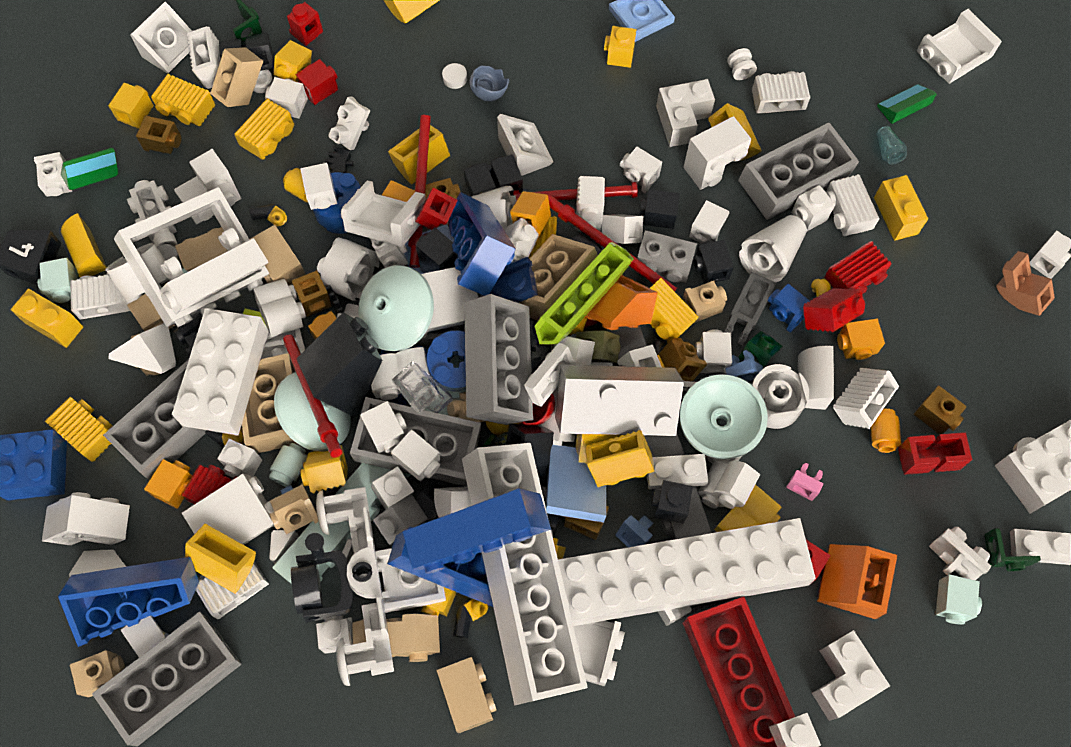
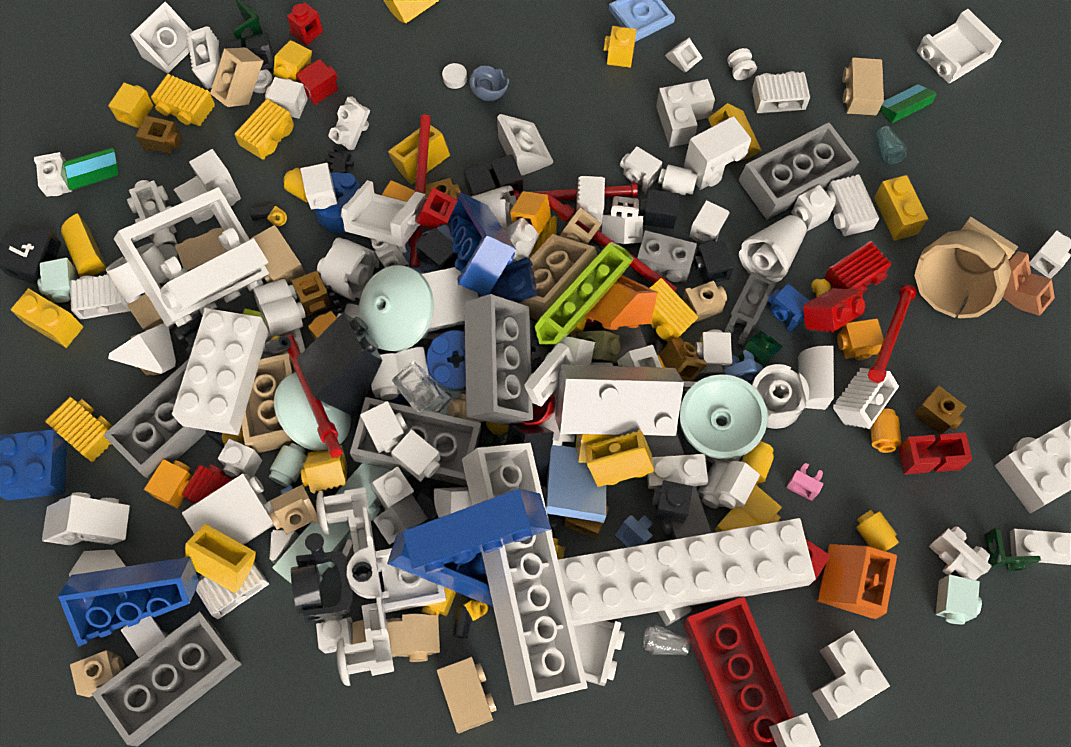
(278, 345): none -> black arm
(576, 233): none -> tan brick
(625, 208): none -> white tile
(664, 642): none -> clear cone
(677, 180): none -> white brick
(684, 55): none -> white slope
(760, 460): none -> yellow brick
(863, 86): none -> tan brick
(877, 372): none -> red bar
(877, 531): none -> yellow brick
(965, 267): none -> tan plate

